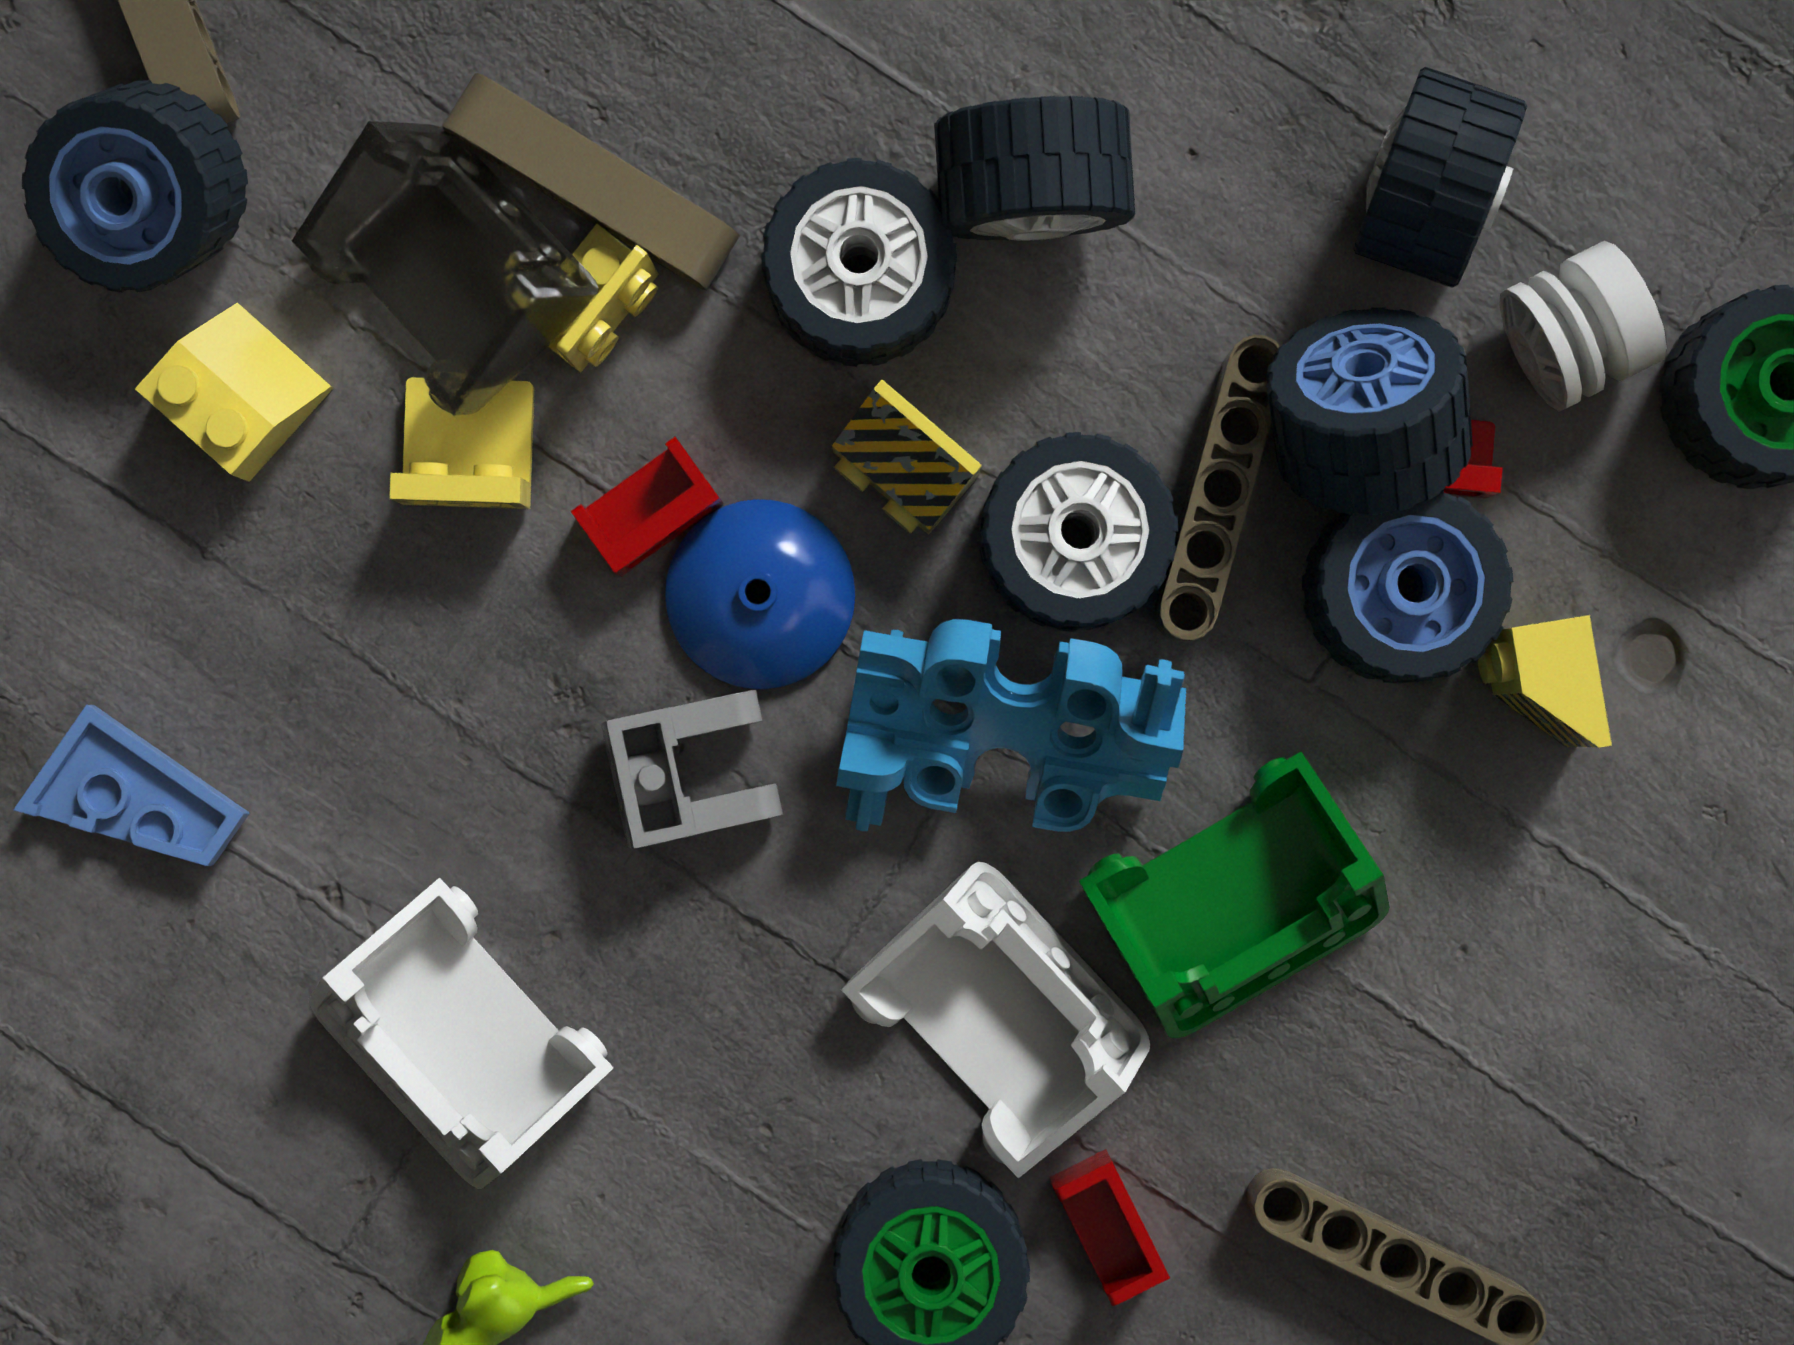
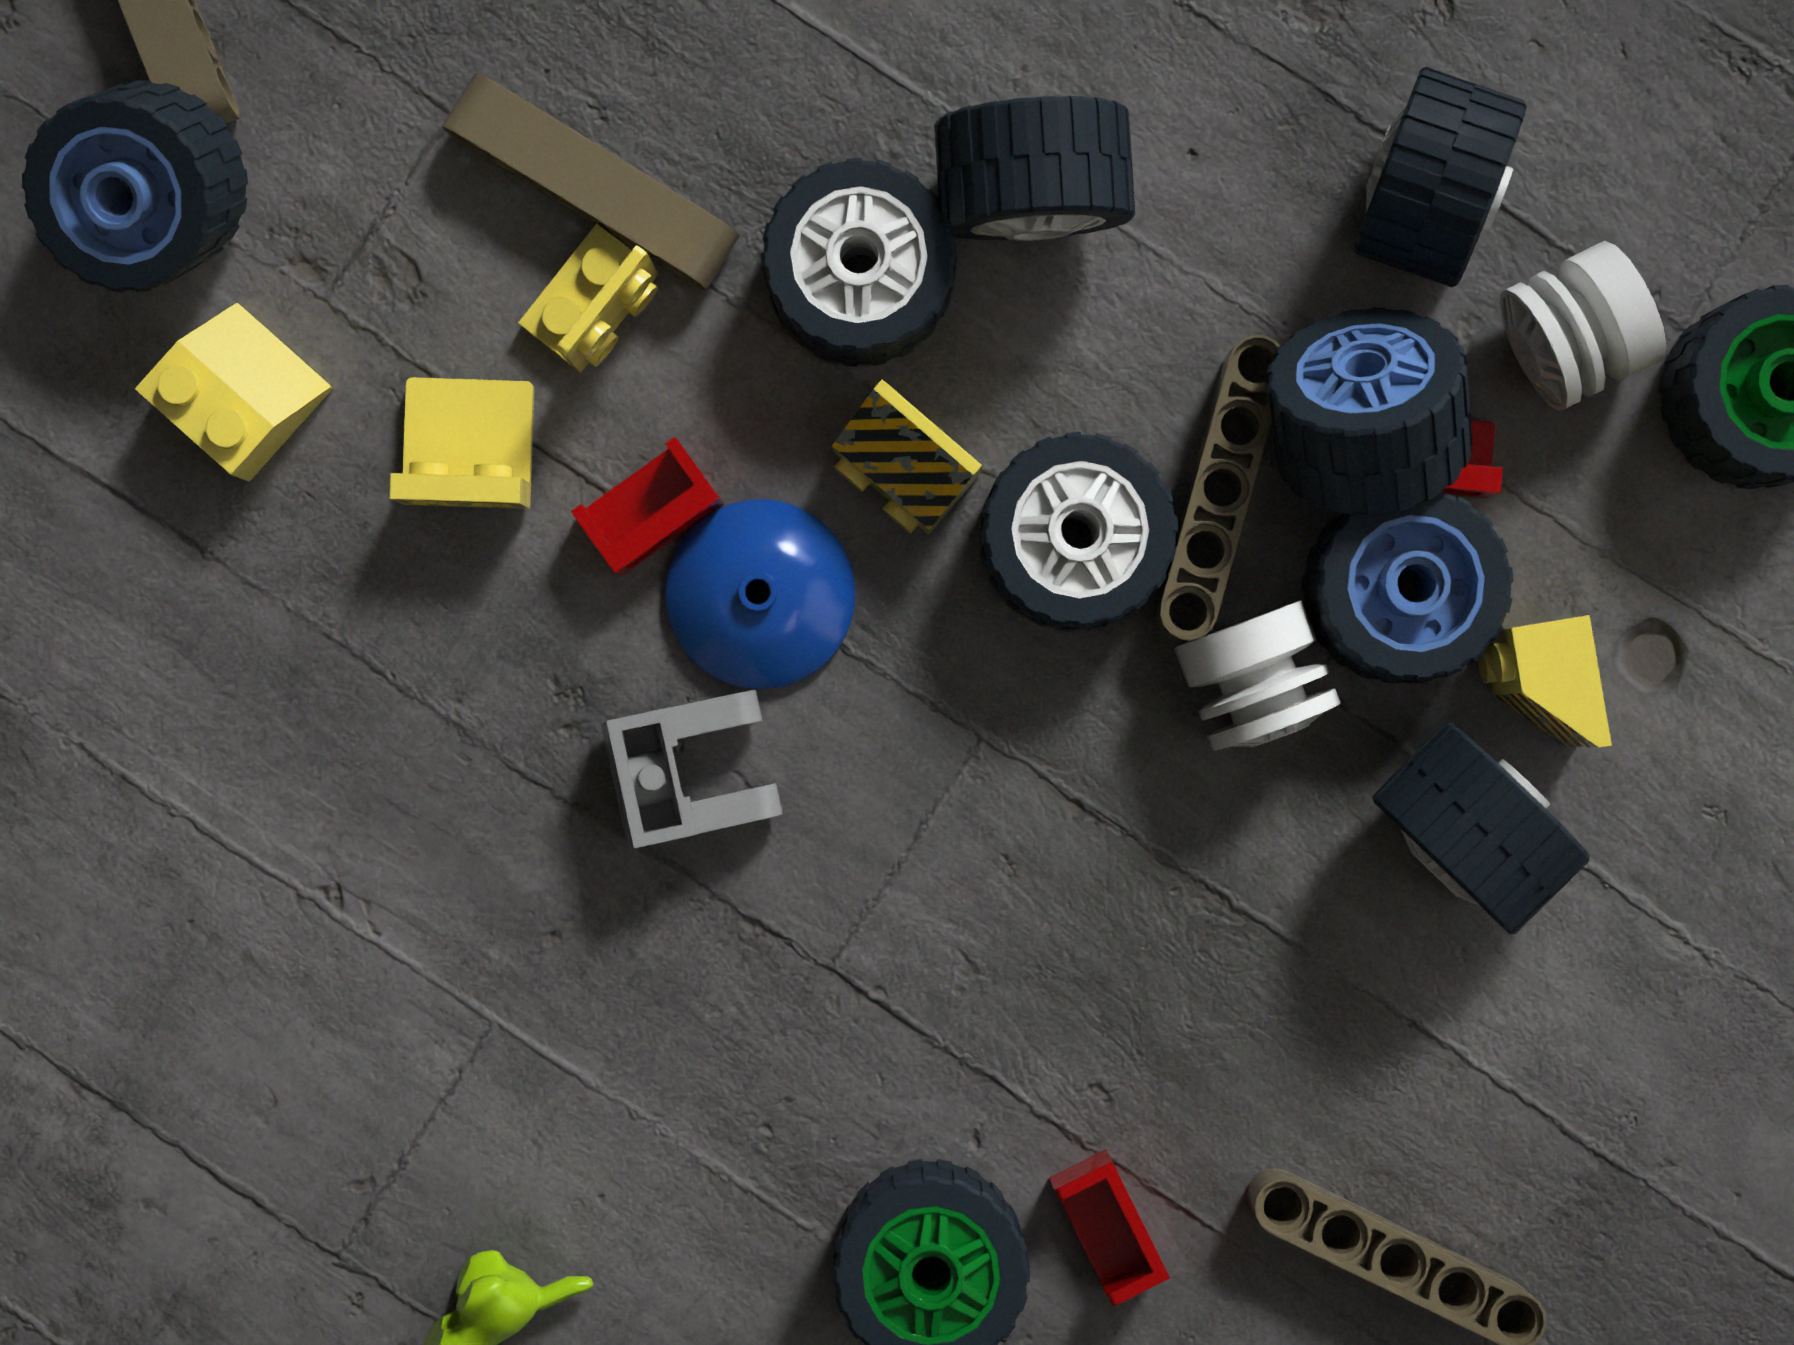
(129, 790): medium blue wing -> none
(446, 257): clear smoke windscreen -> none
(455, 1036): white windscreen -> none
(902, 735): dark azure gear -> none
(1006, 1014): white windscreen -> none
(1240, 900): green windscreen -> none
(1258, 677): none -> white wheel
(1481, 828): none -> black wheel

